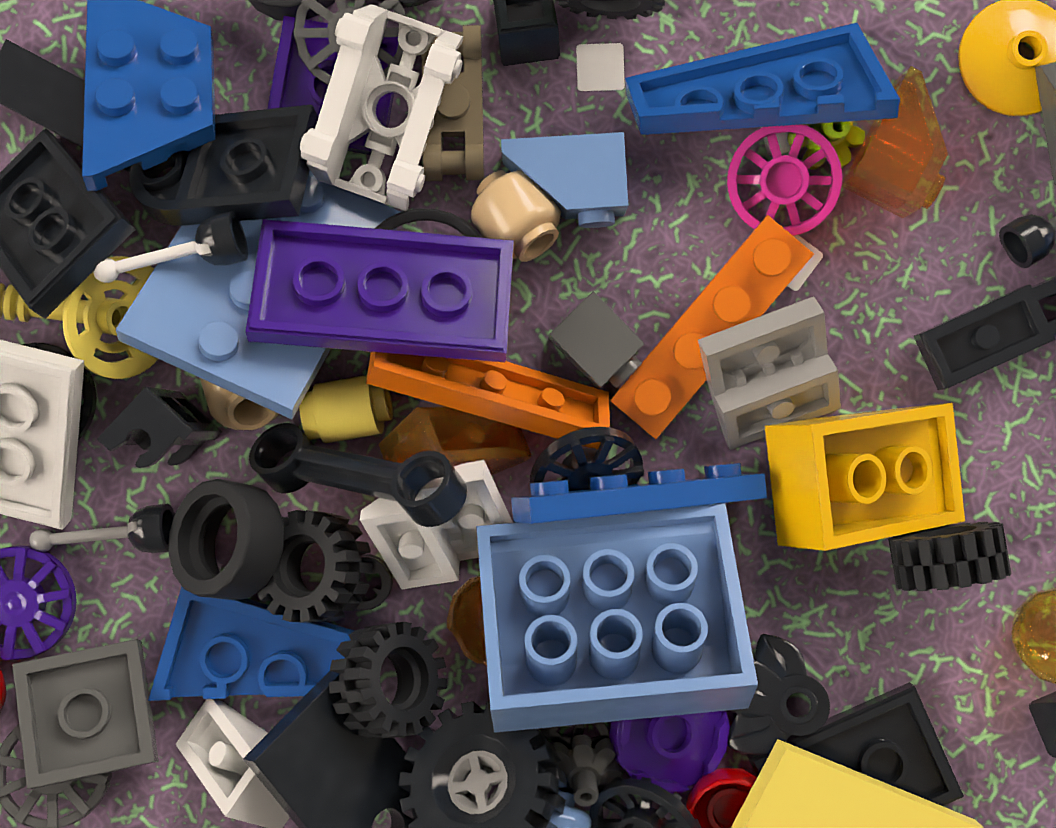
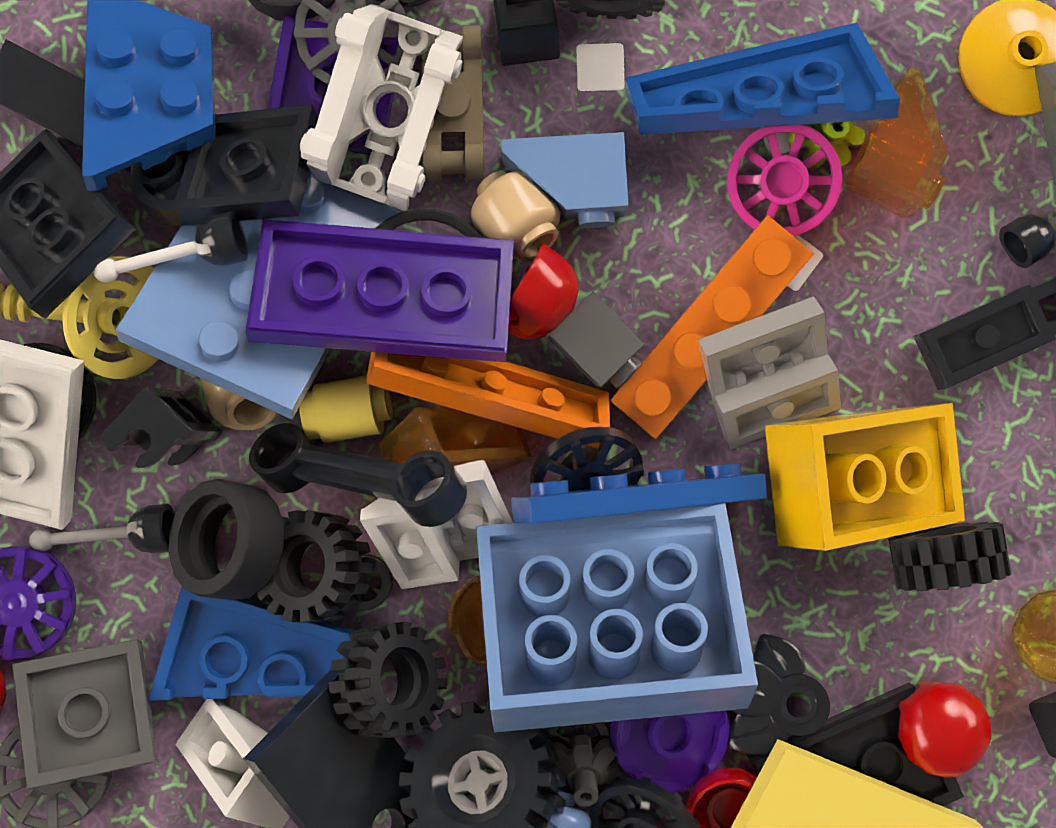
(543, 296): none -> red hair
(944, 728): none -> red hair

